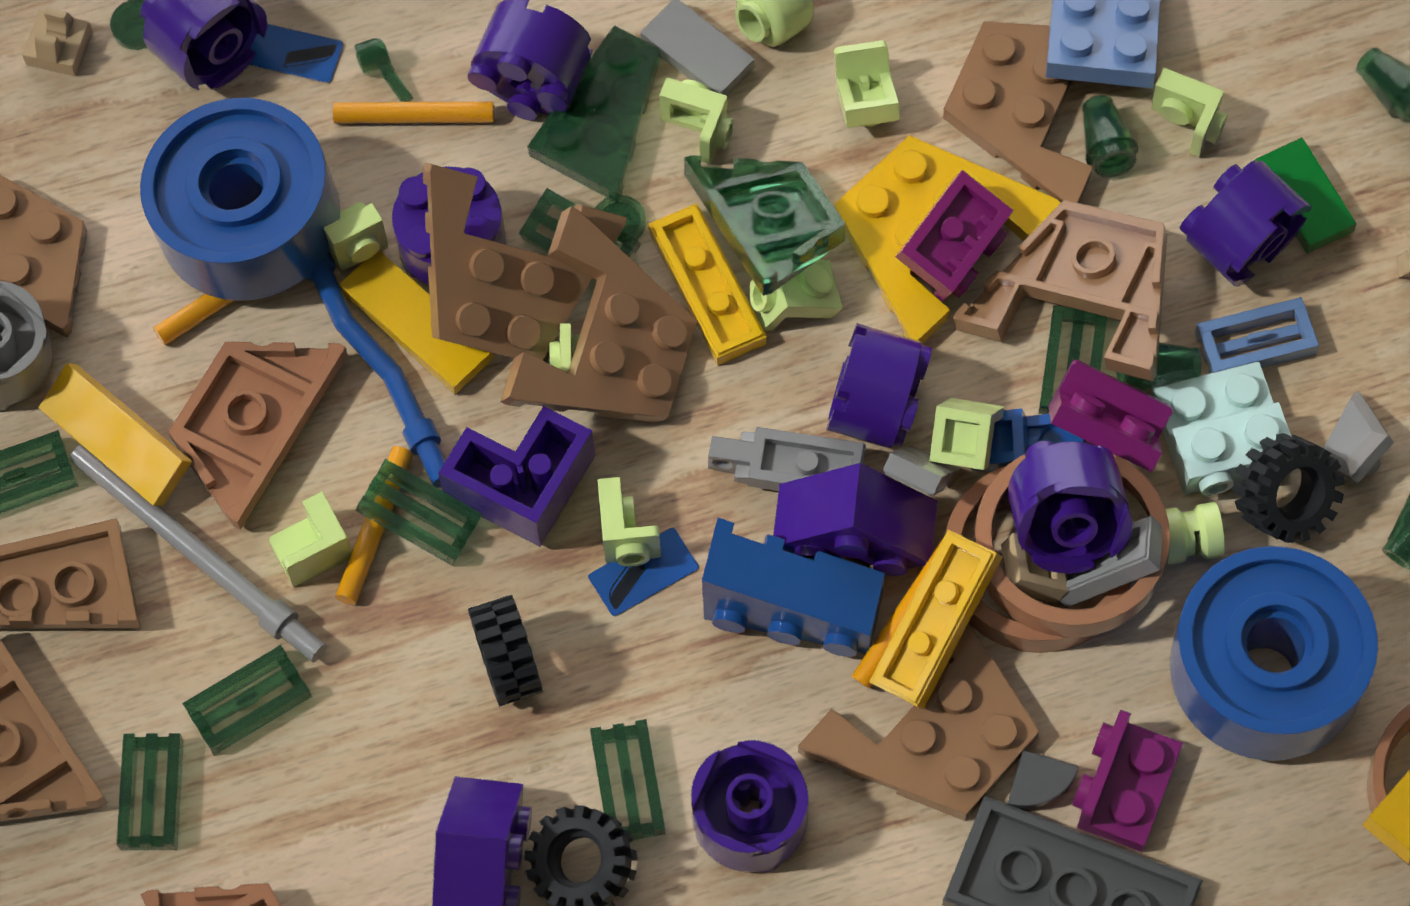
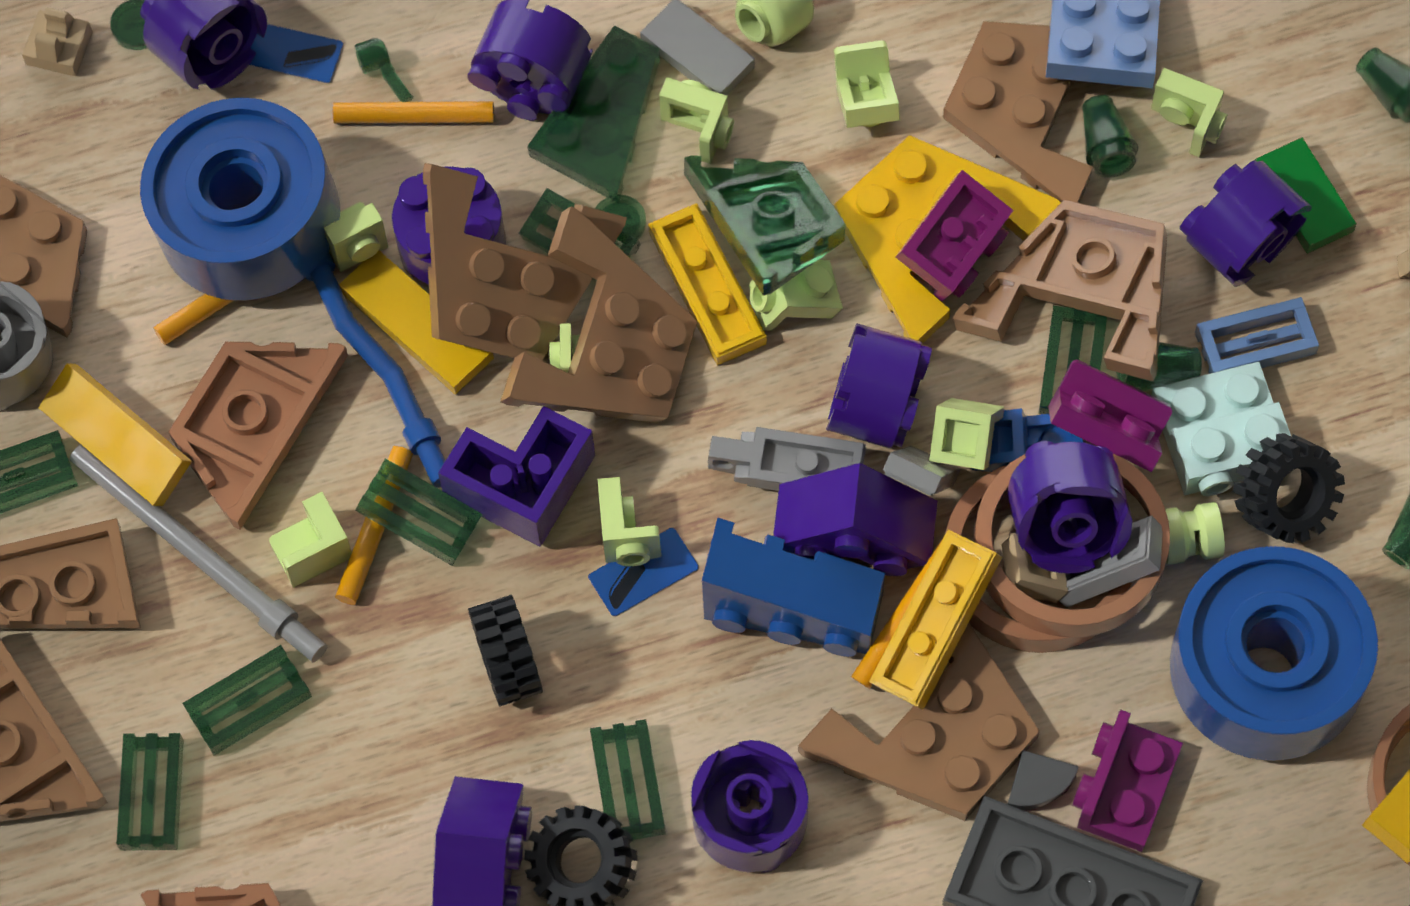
(1358, 440): light grey piece -> none

